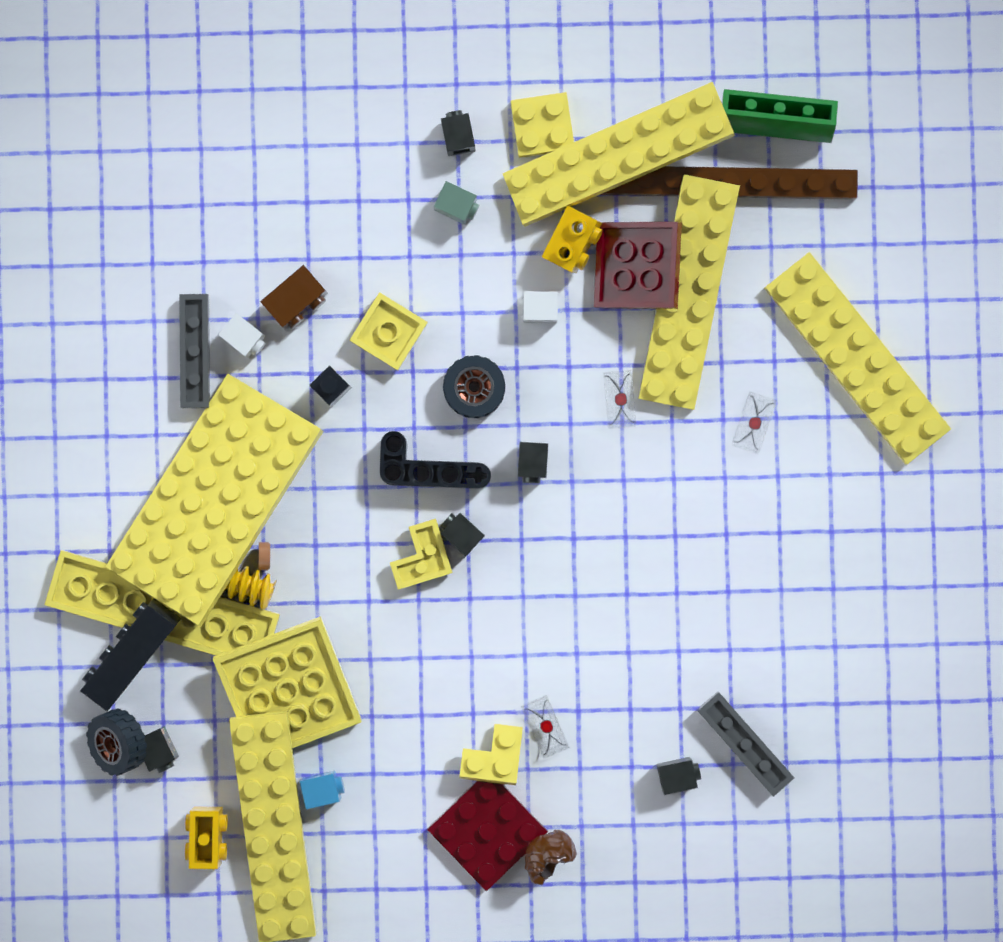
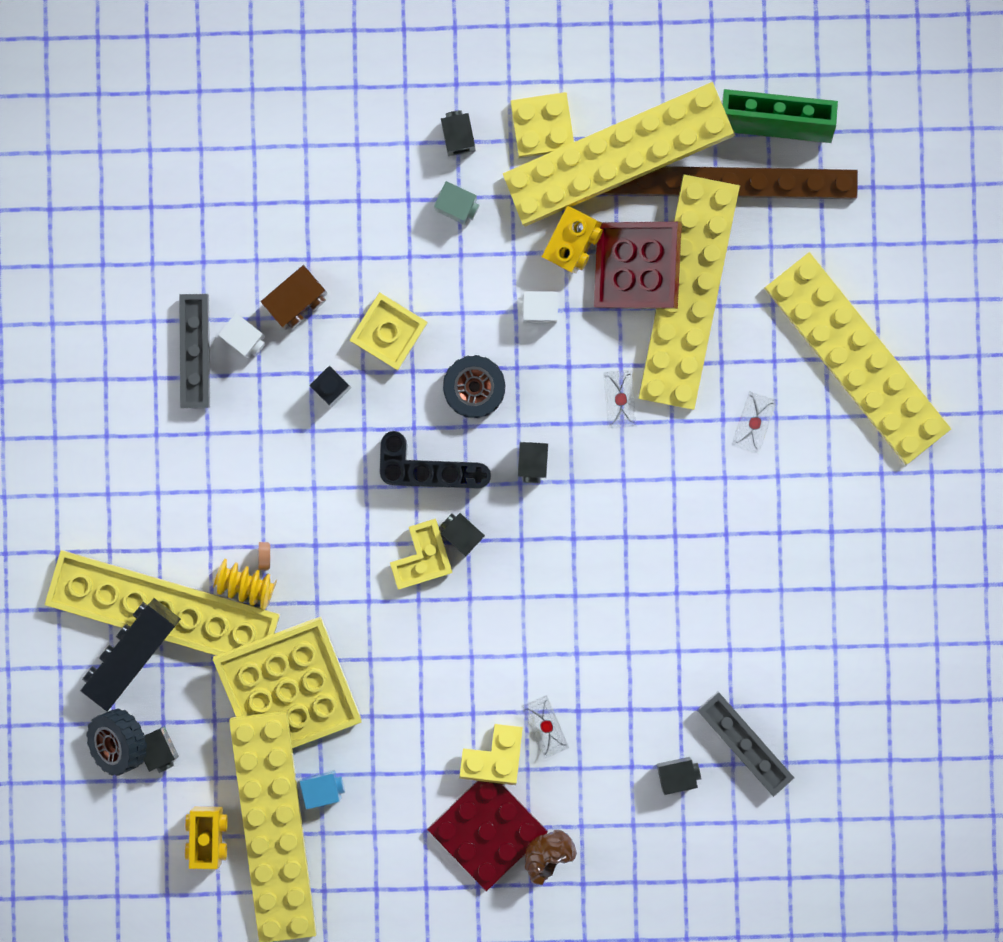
(214, 499): light yellow plate -> none

